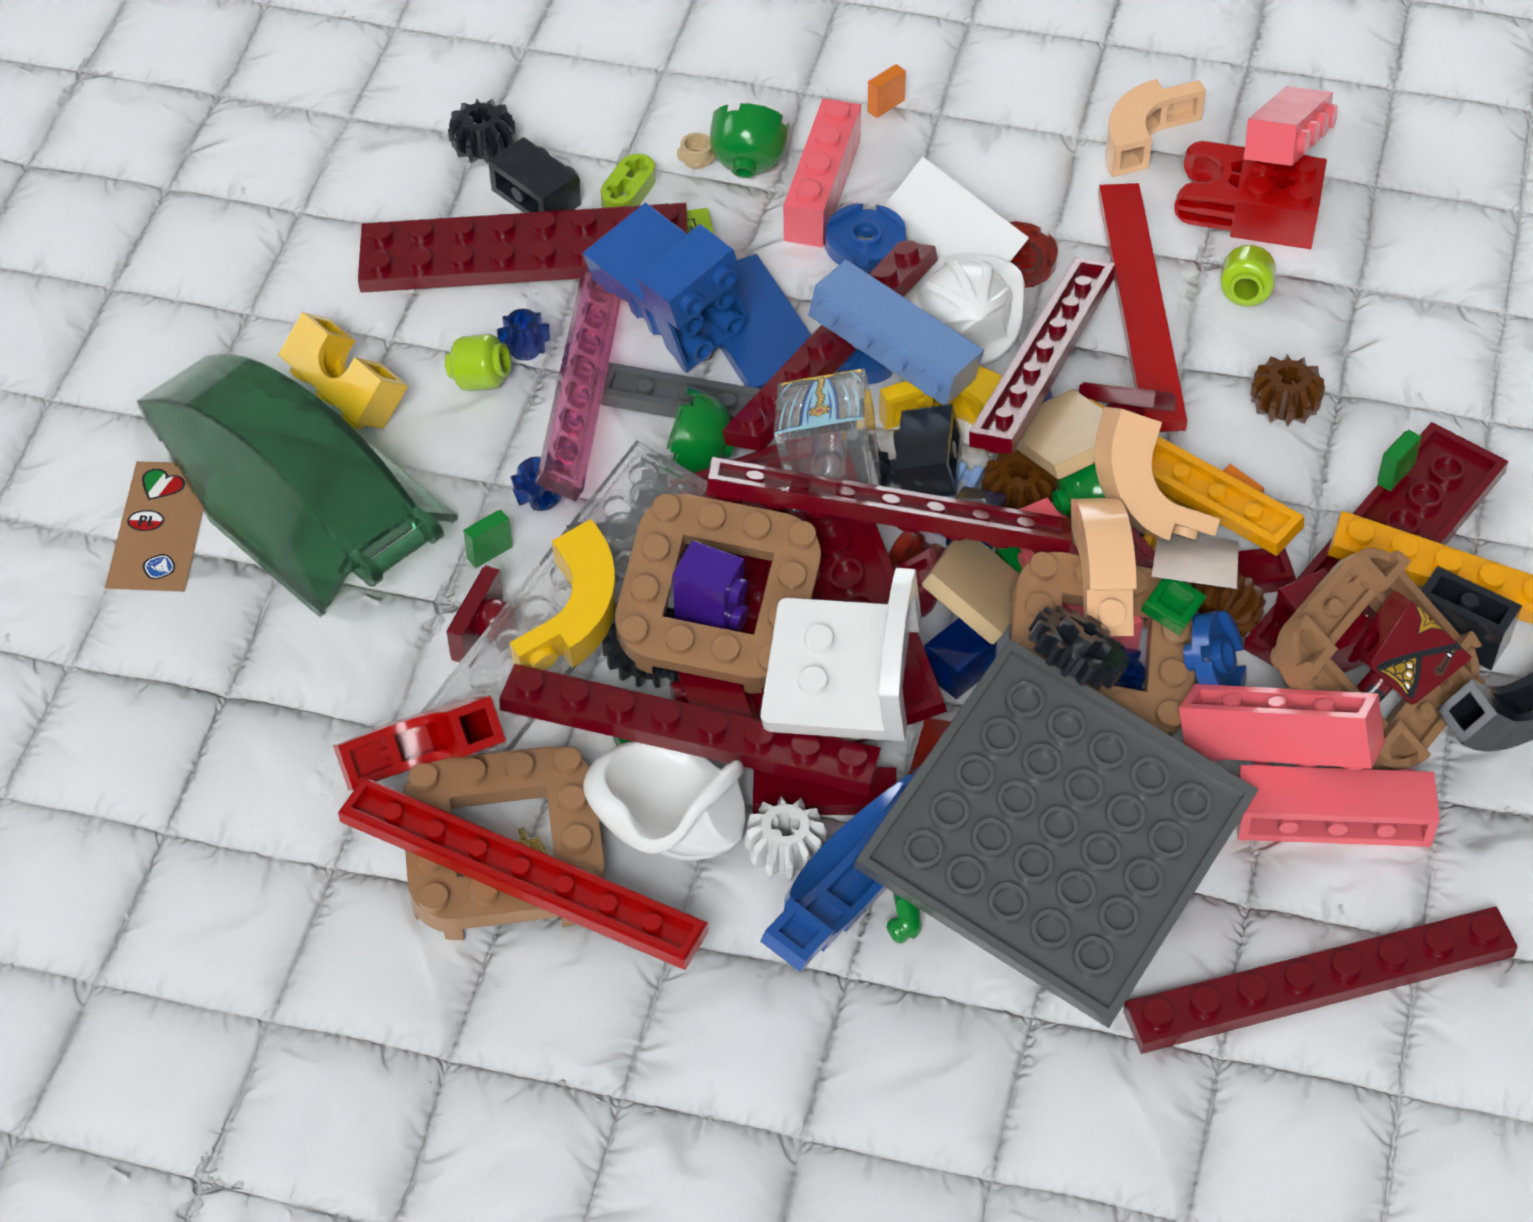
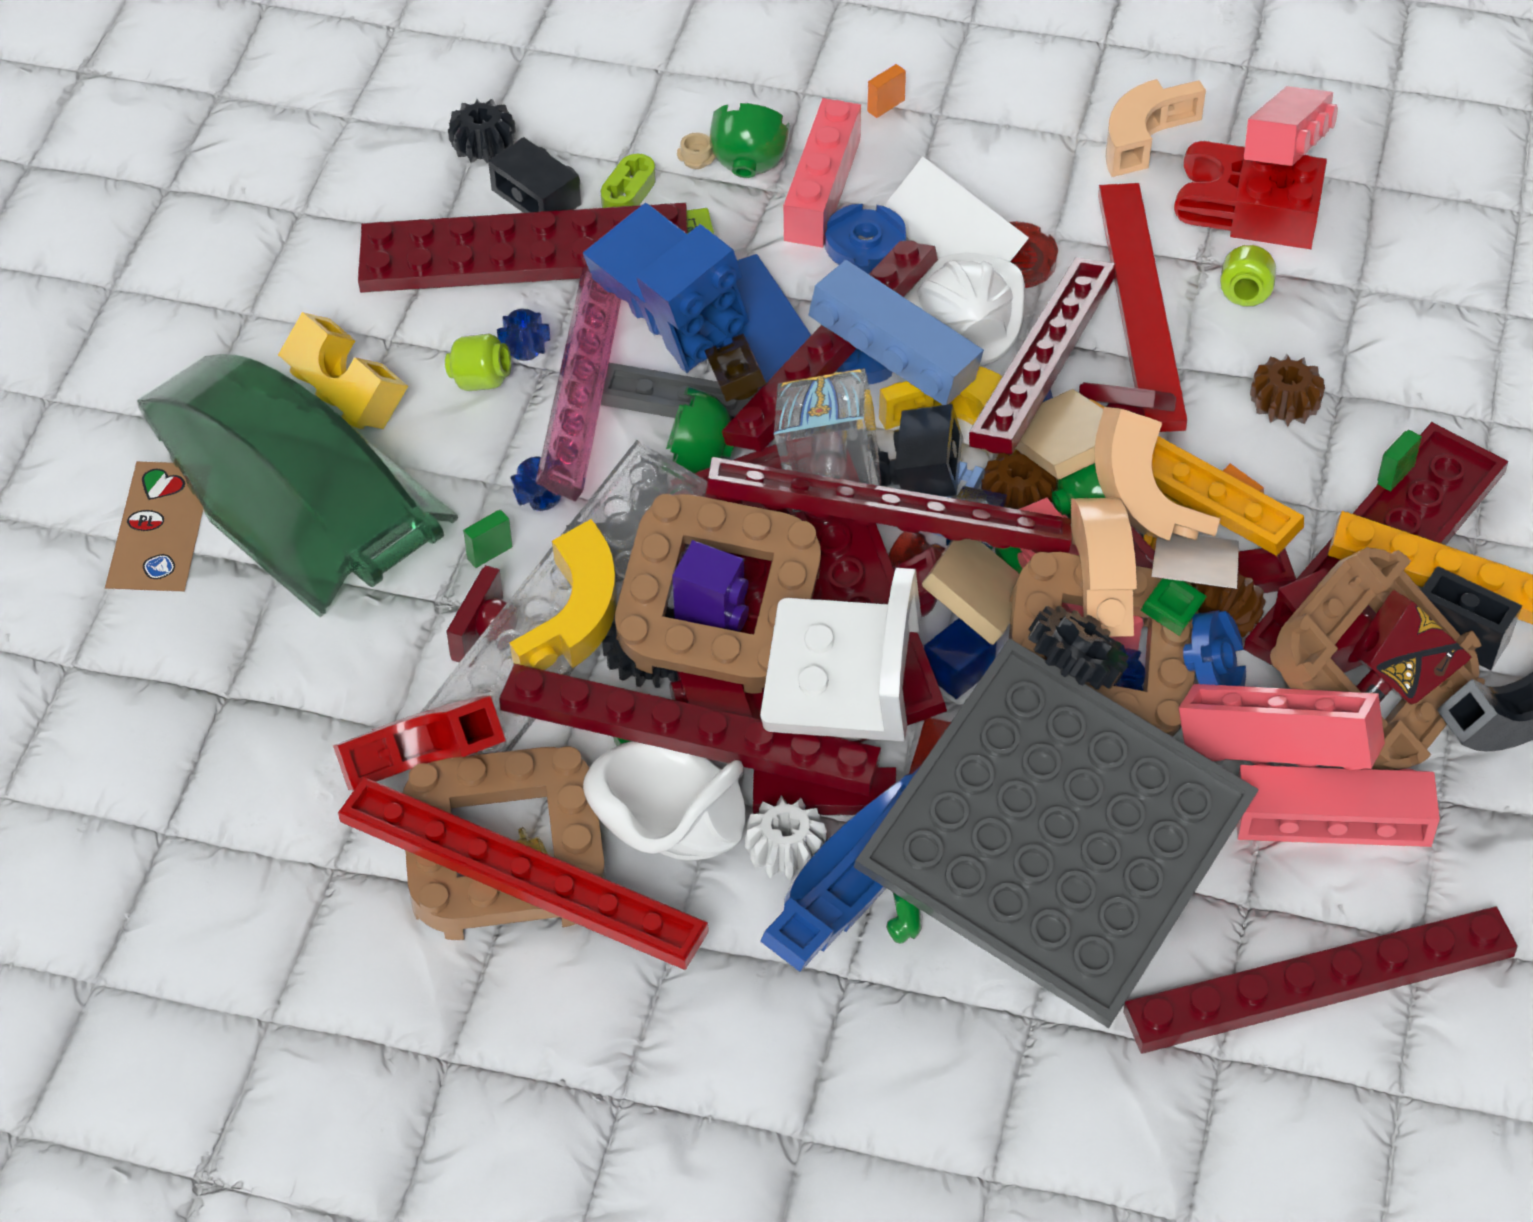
(736, 369): none -> dark brown plate

